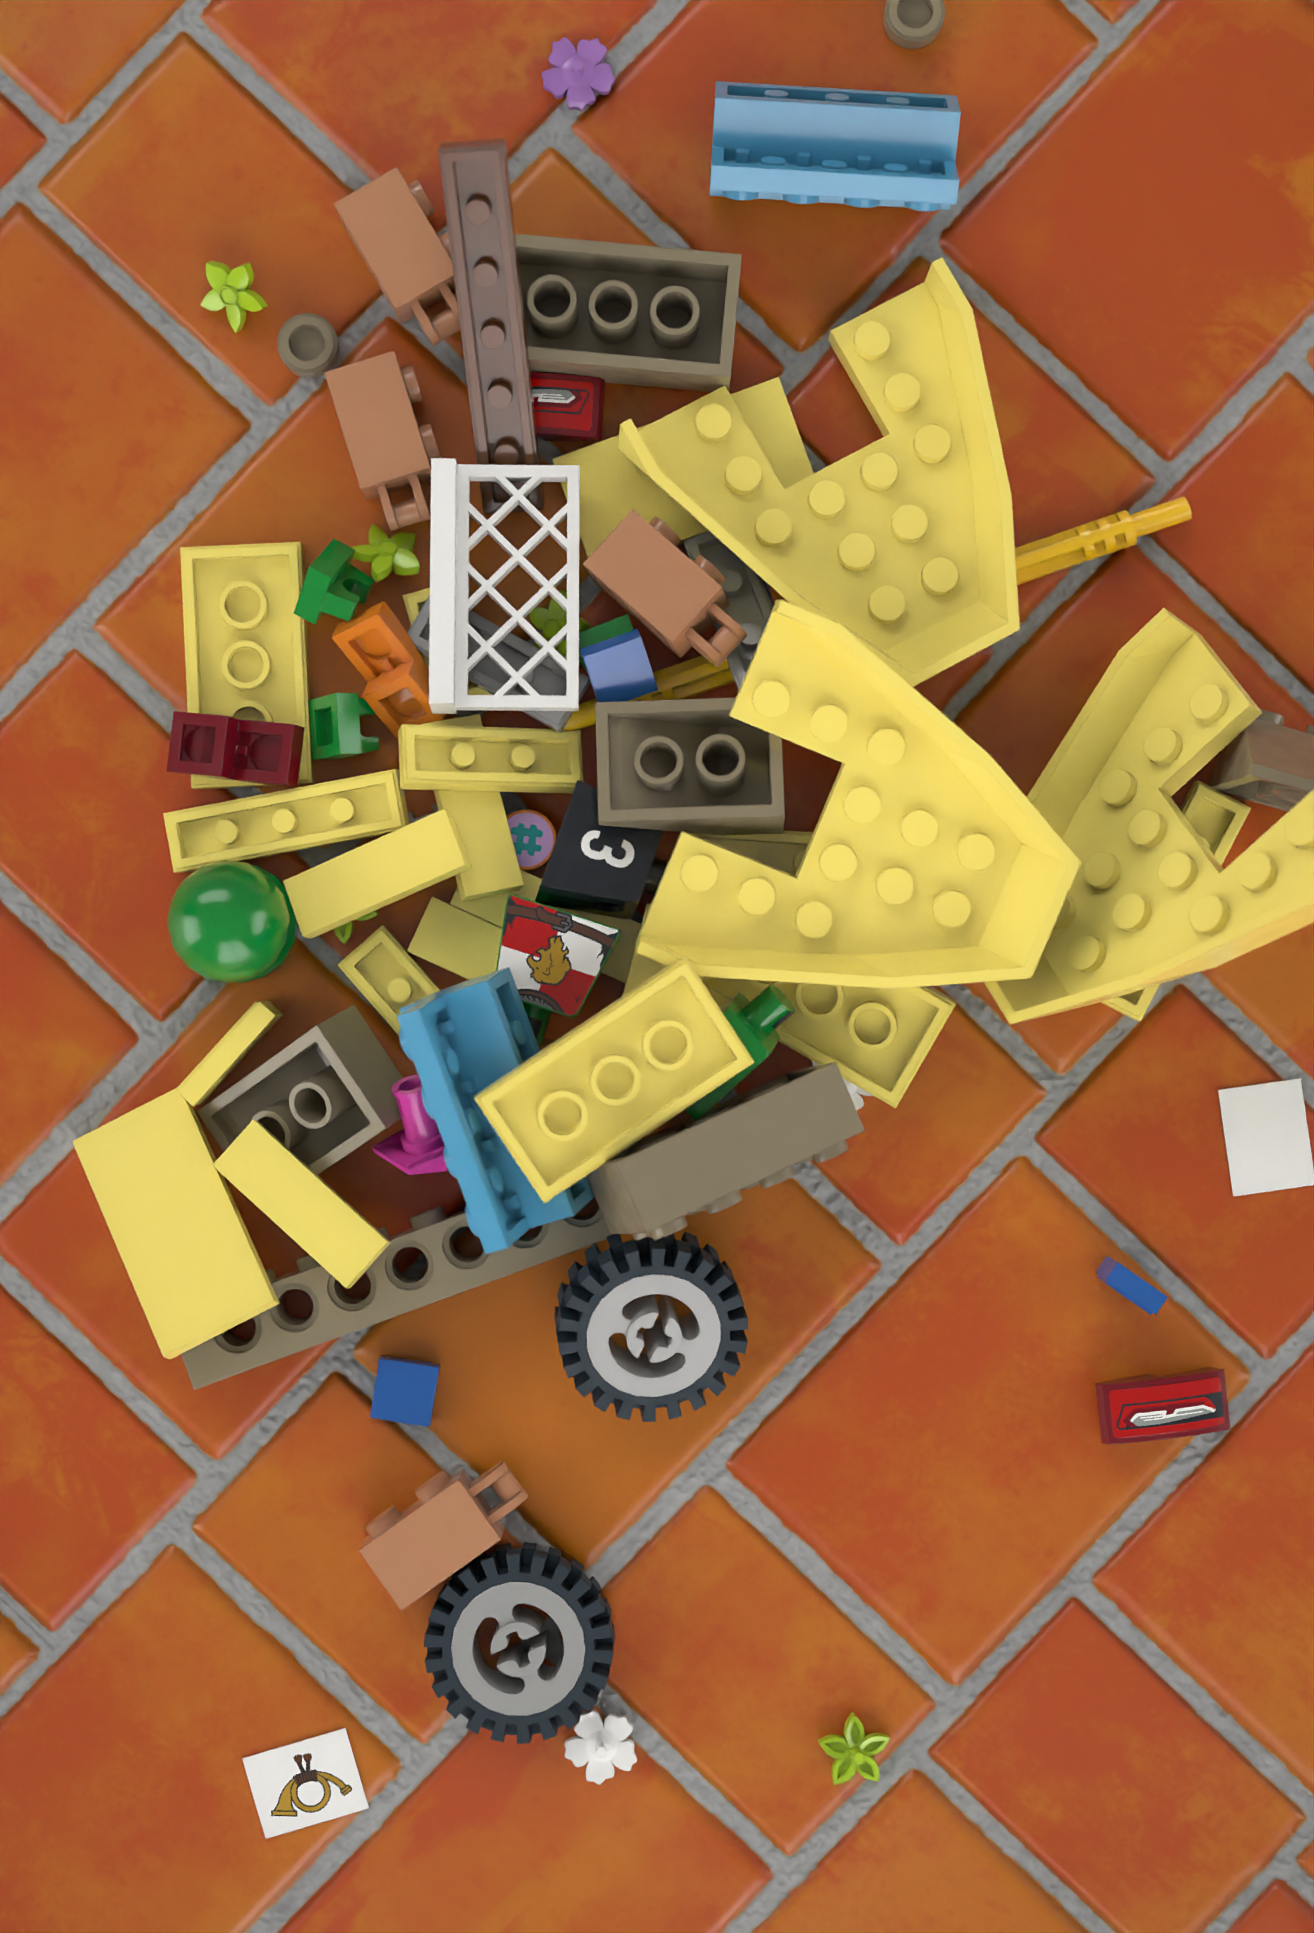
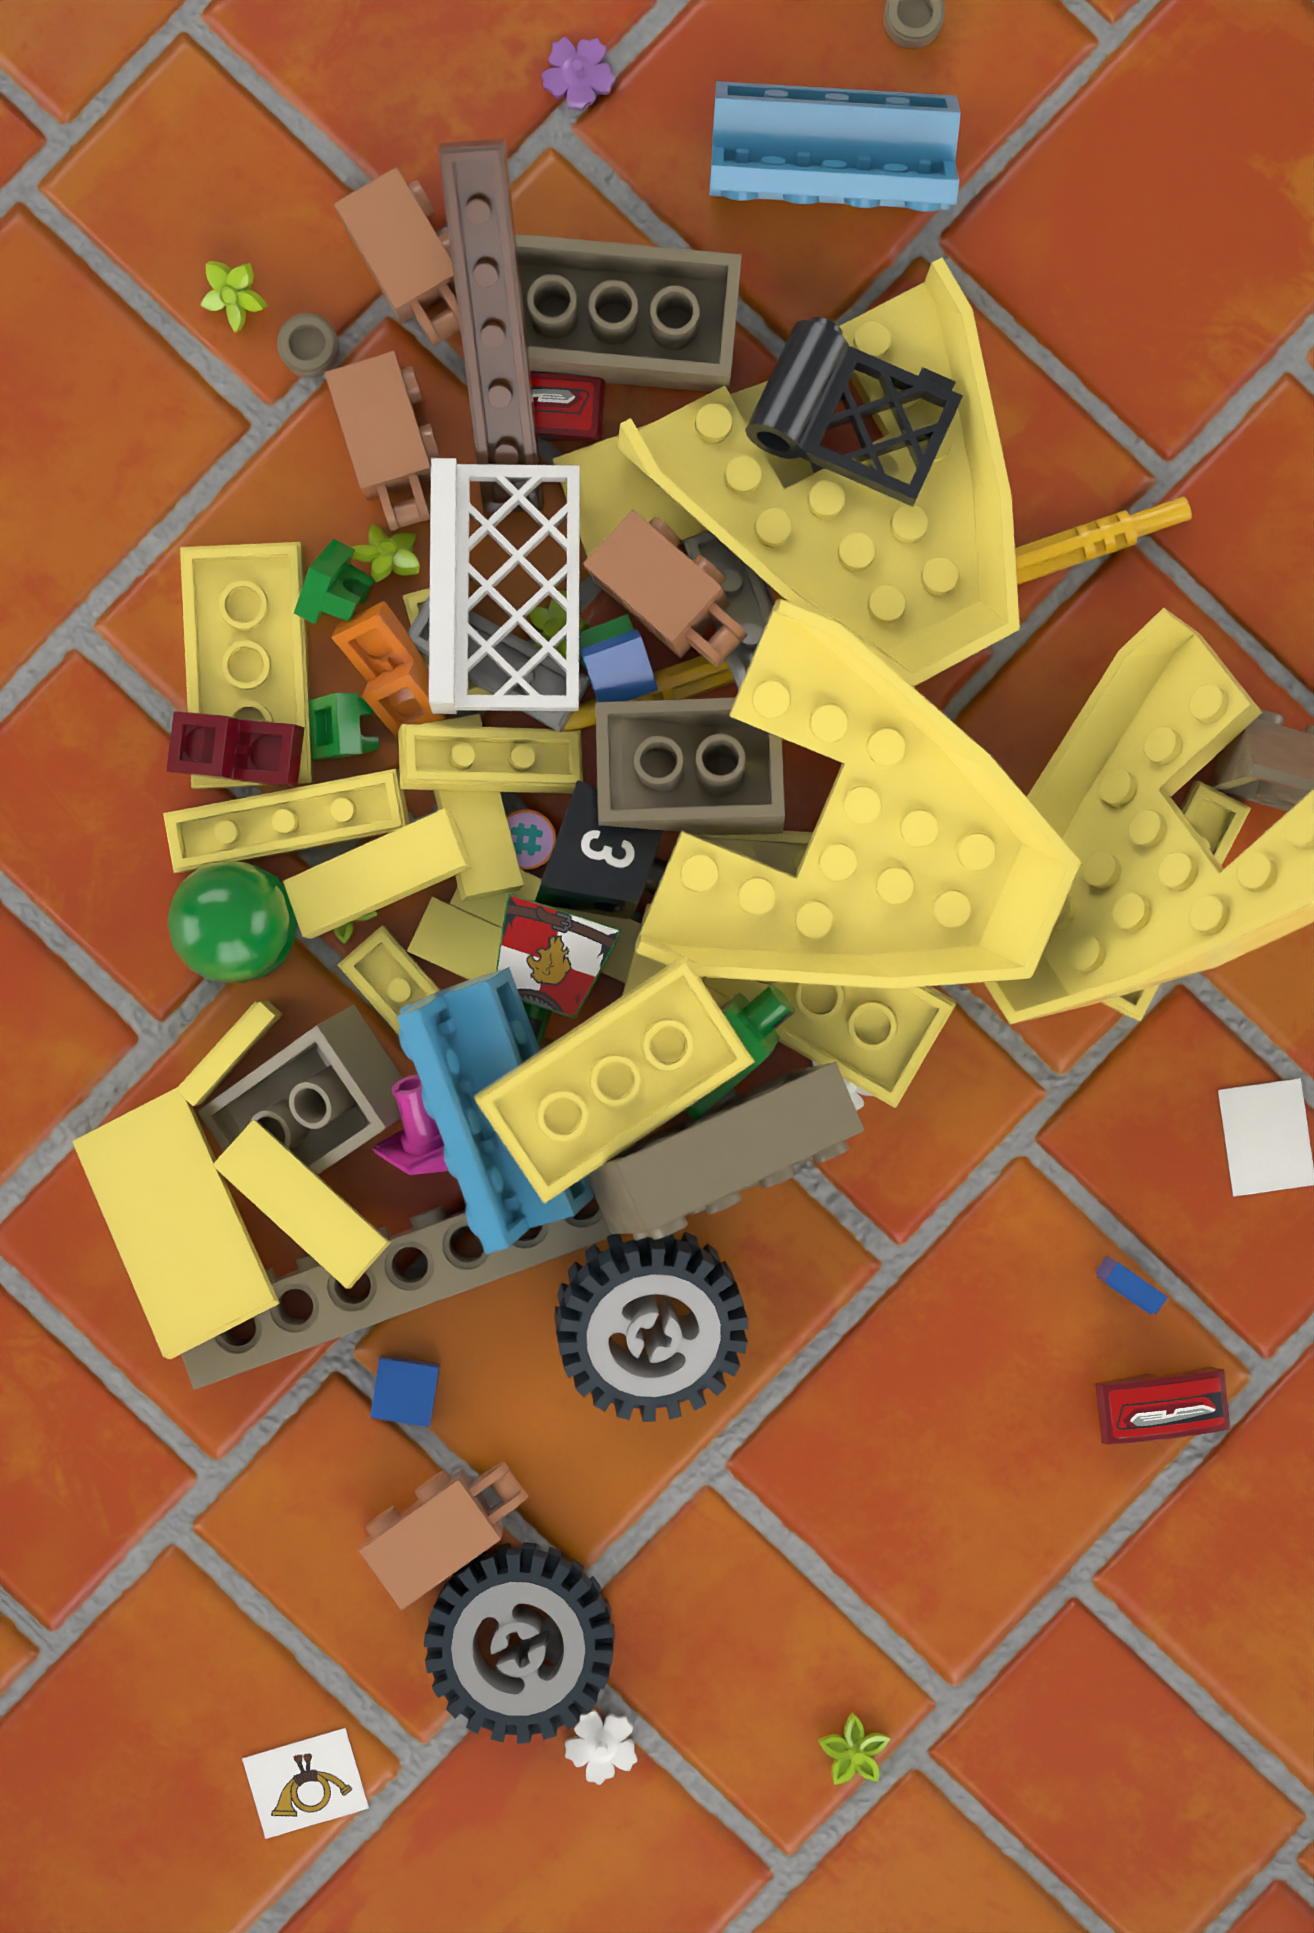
(810, 384): none -> black piece

